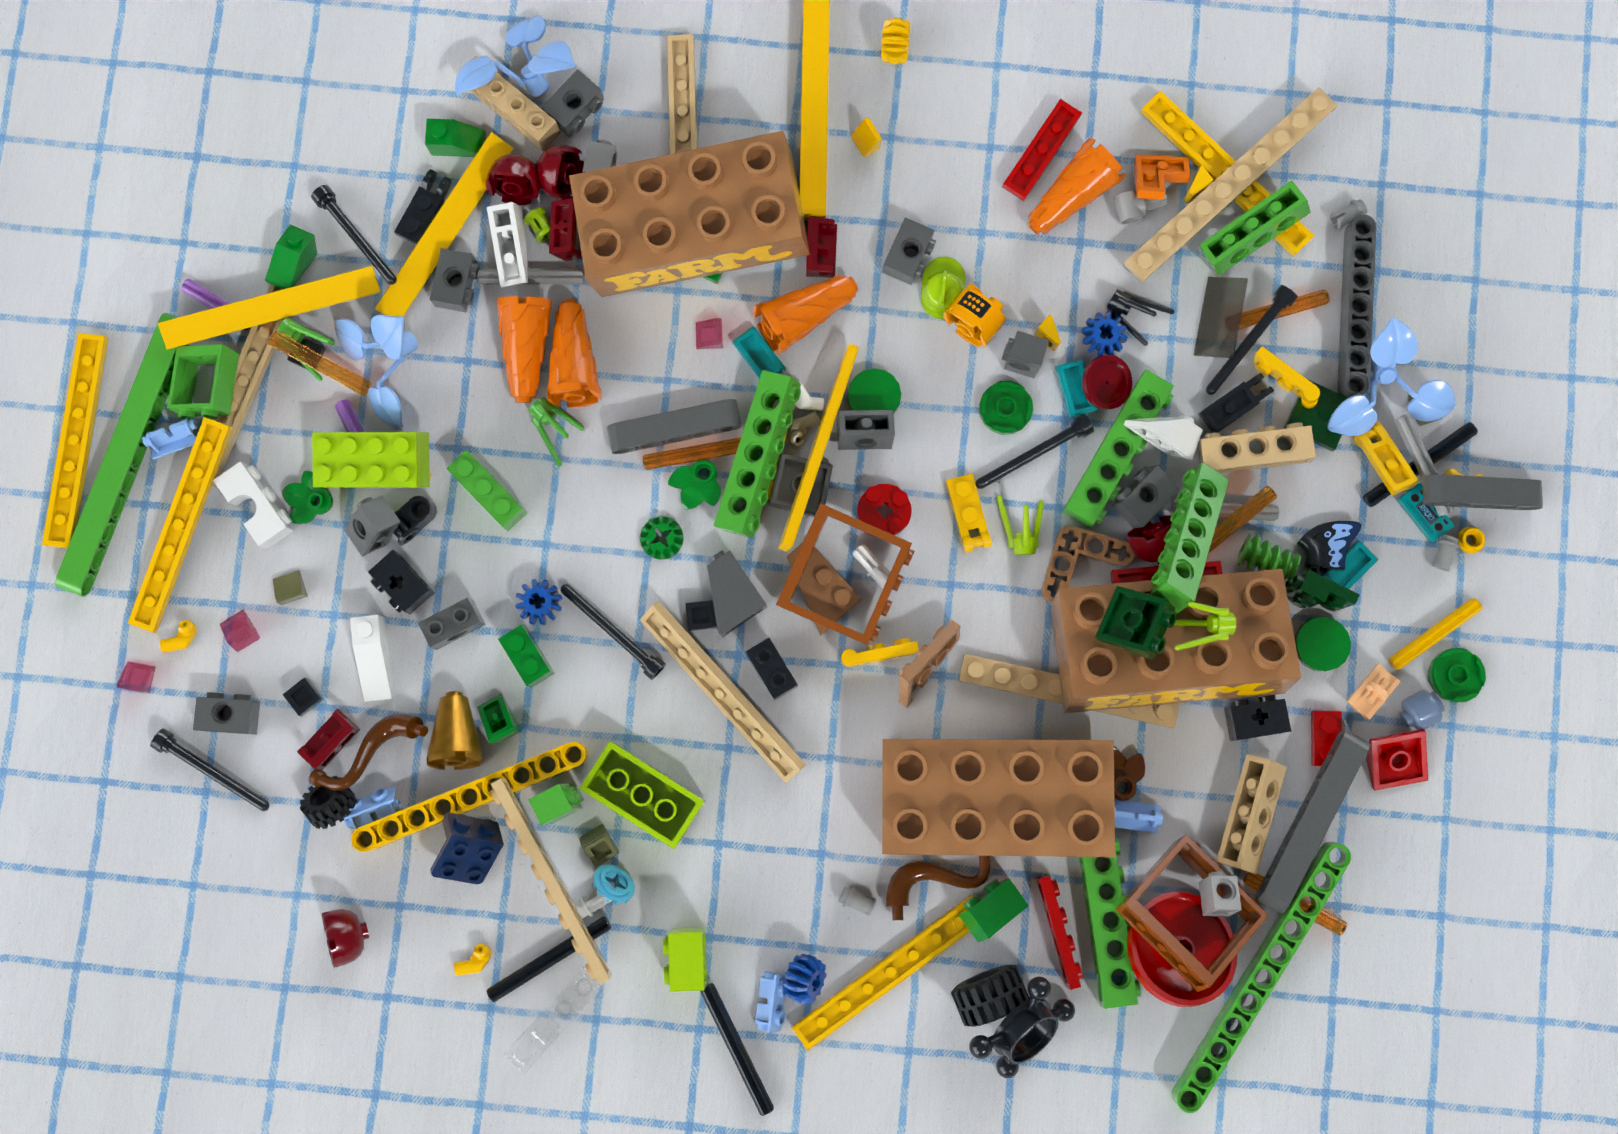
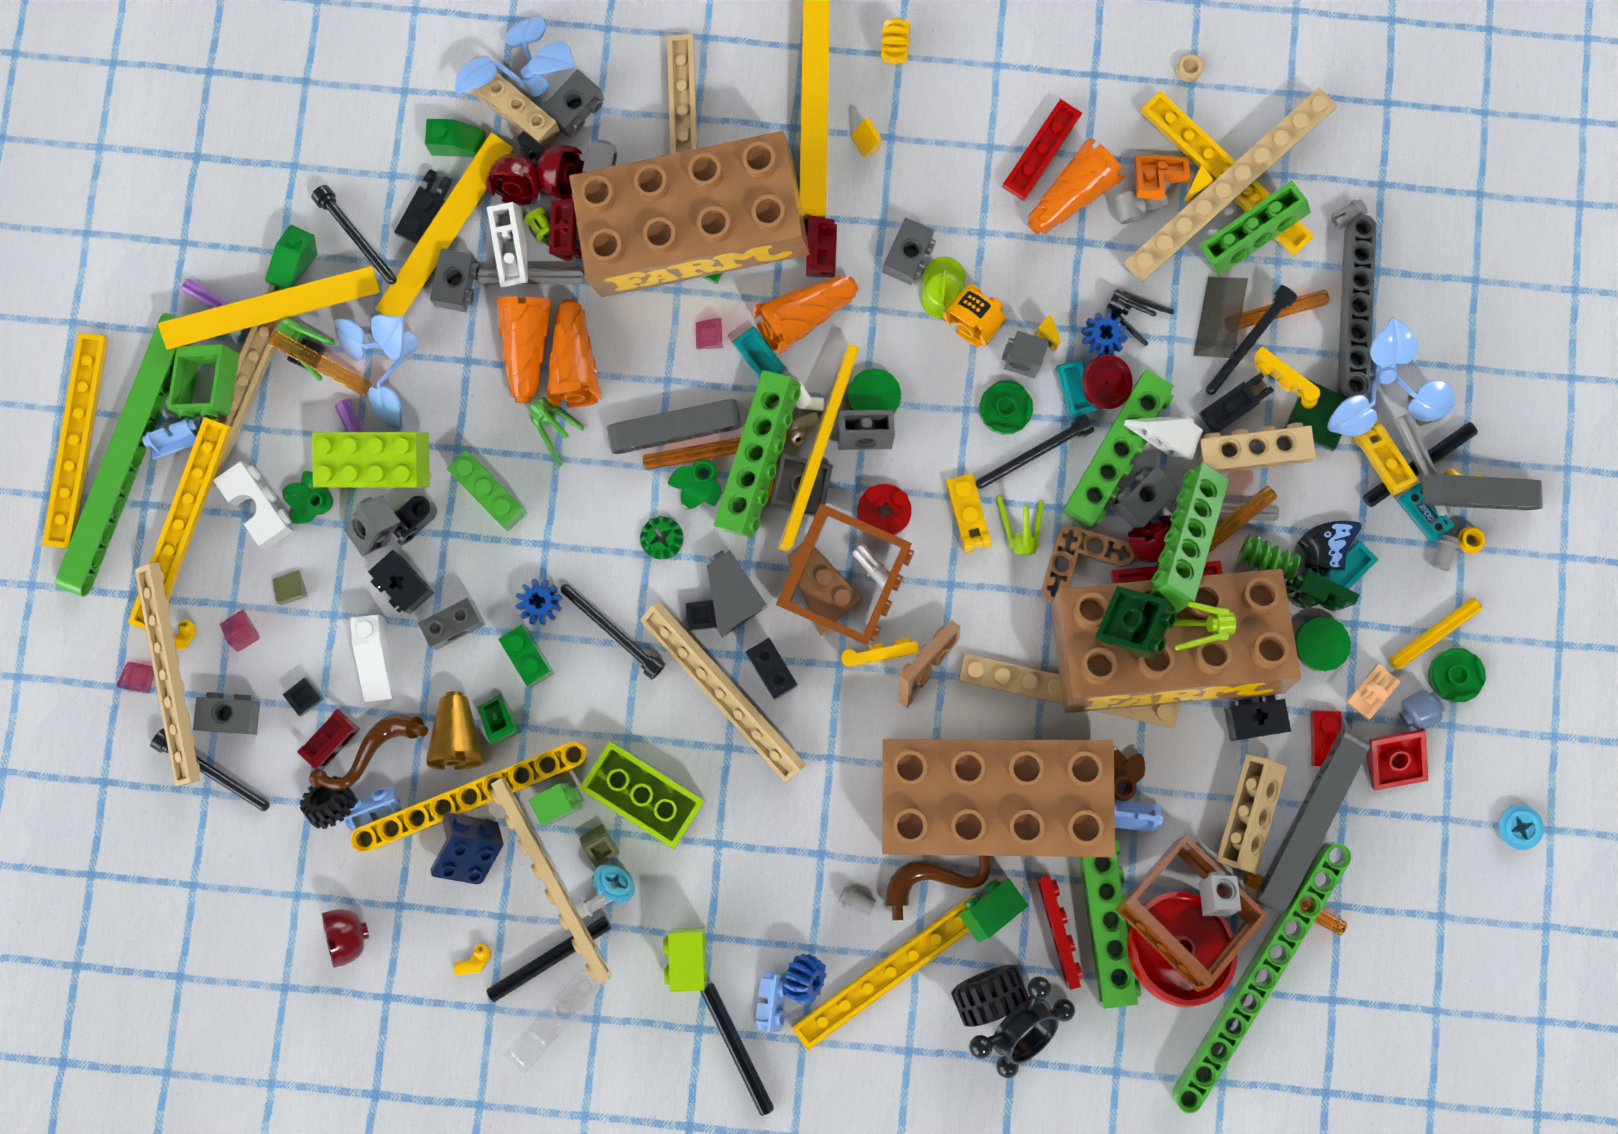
(167, 674): none -> tan plate
(529, 147): none -> black plate
(1189, 68): none -> tan tile
(1531, 833): none -> medium azure gear

